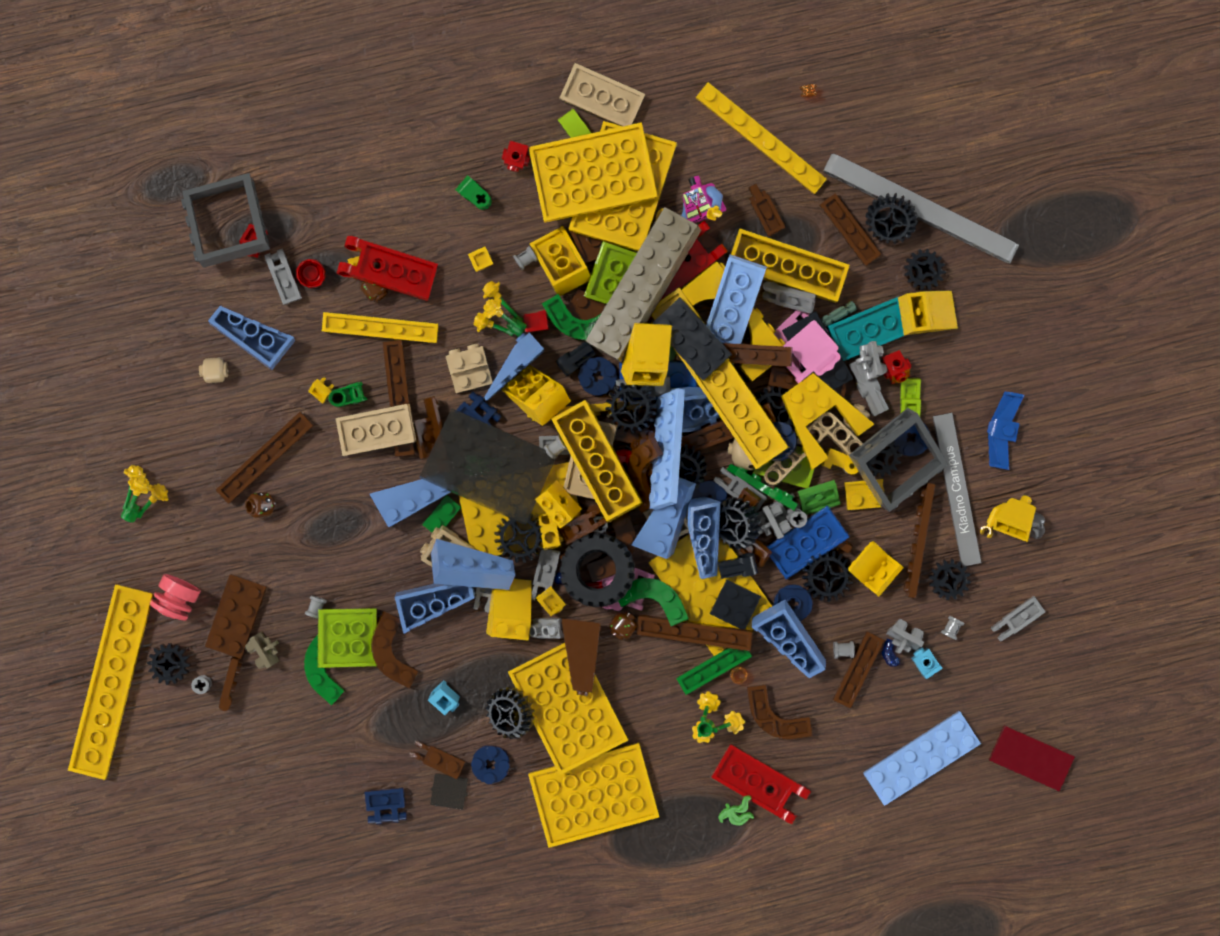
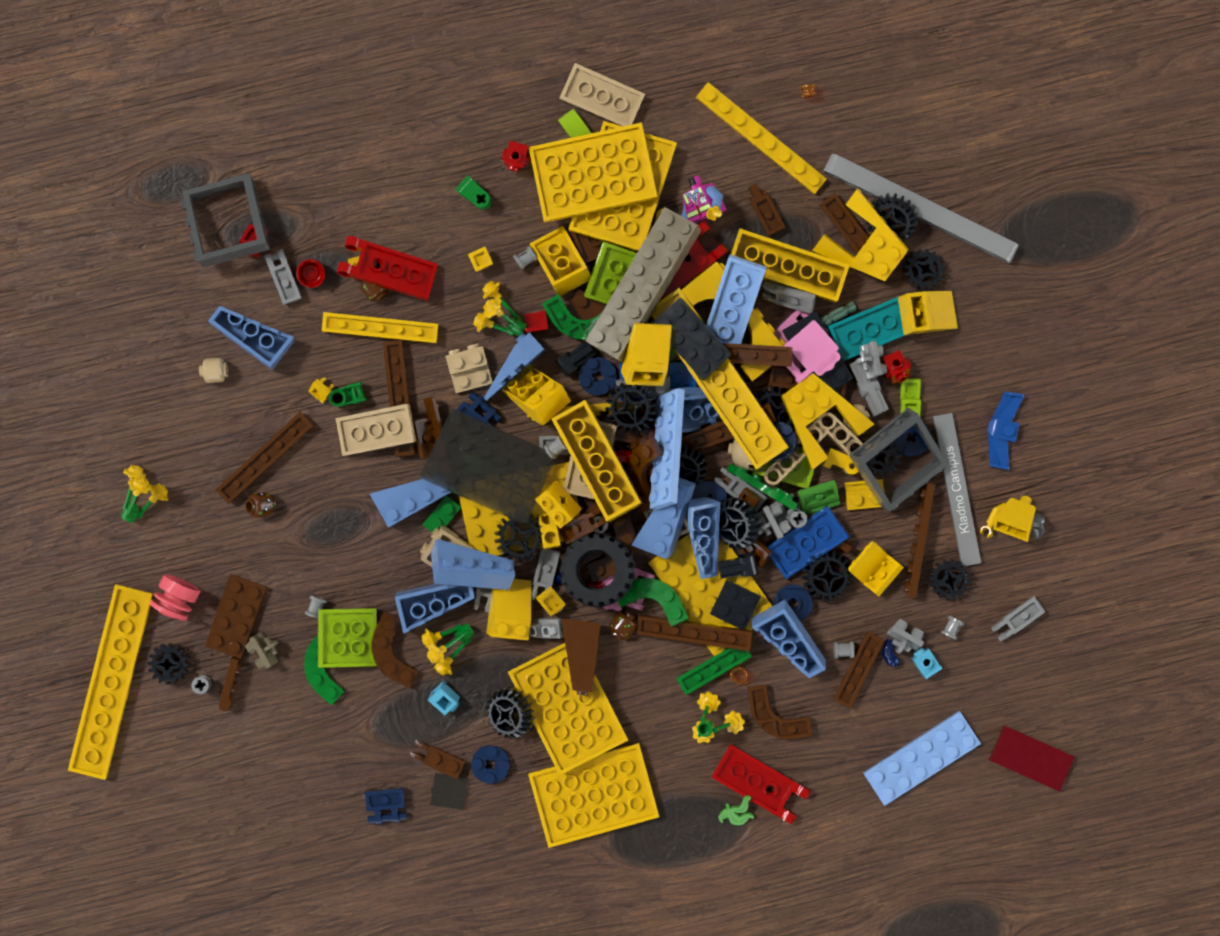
(436, 654): none -> plant
(880, 252): none -> yellow wing

